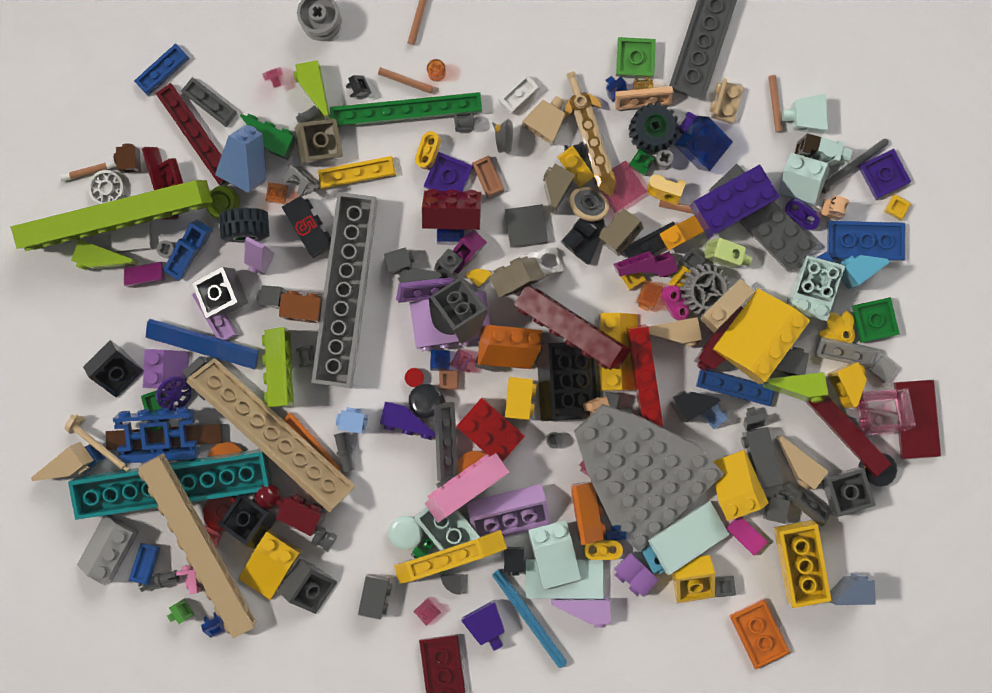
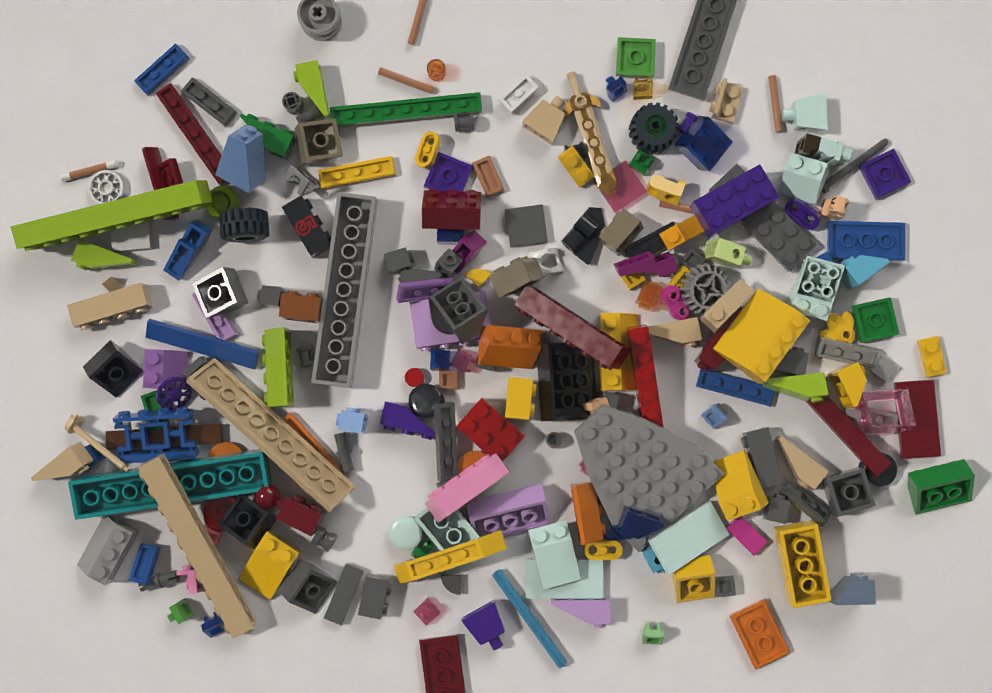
(109, 306): none -> tan brick
(111, 284): none -> tan piece
(128, 158): reddish brown brick -> none
(143, 274): magenta slope -> none
(160, 247): light grey bush -> none
(257, 256): lavender slope -> none
(274, 76): clear pink tile -> none
(276, 193): clear orange tile -> none
(296, 105): none -> dark grey wheel
(343, 594): none -> dark grey tile
(359, 86): black tile -> none
(504, 136): dark grey piece -> none
(514, 560): black brick -> none
(557, 185): dark tan slope -> none
(578, 206): wheel -> none
(635, 574): medium lavender brick -> none
(637, 98): light nougat tile -> none
(637, 523): none -> clear blue slope
(652, 636): none -> bright green tile
(664, 154): light grey bush -> none
(692, 404): black slope -> none
(753, 419): dark grey tile -> none
(897, 207): yellow tile -> none
(931, 356): none -> yellow plate
(940, 486): none -> green slope

